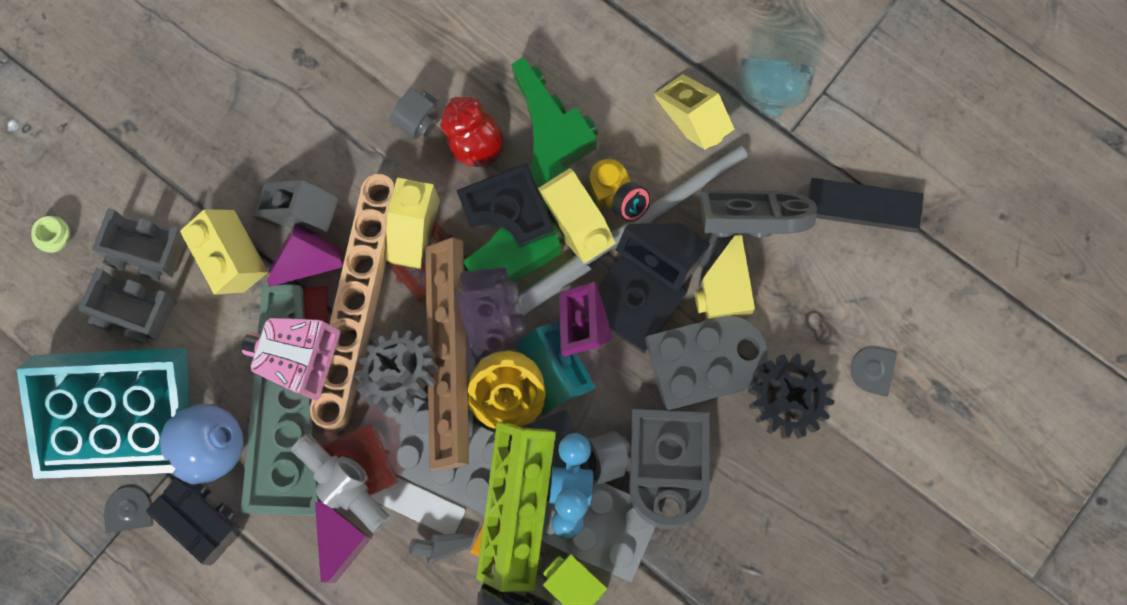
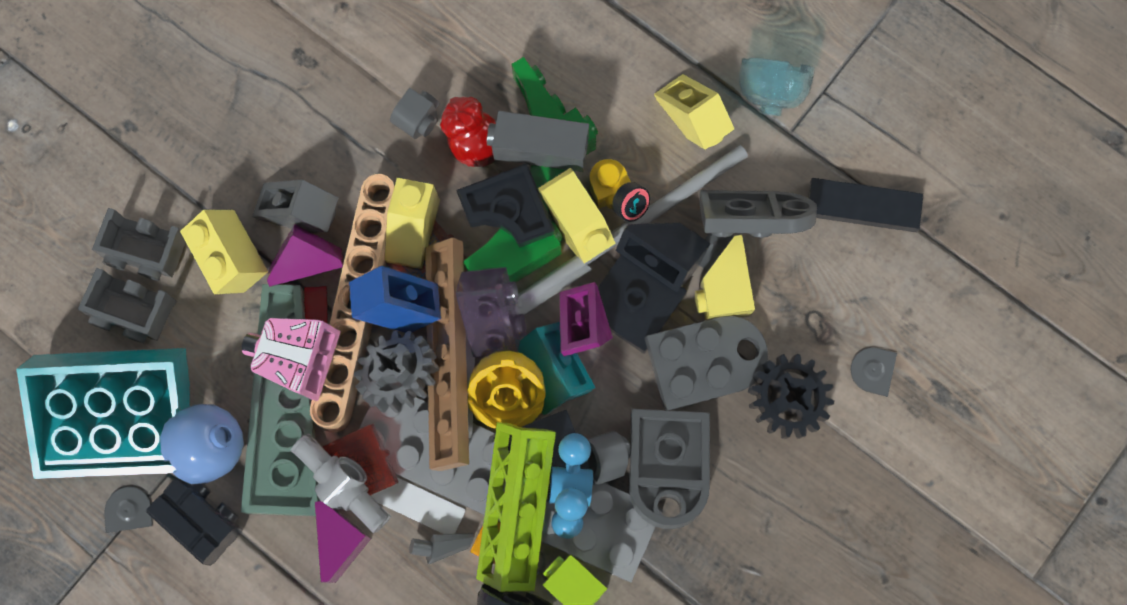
(50, 234): yellowish green plate -> none
(394, 300): none -> blue brick
(539, 141): none -> dark grey brick

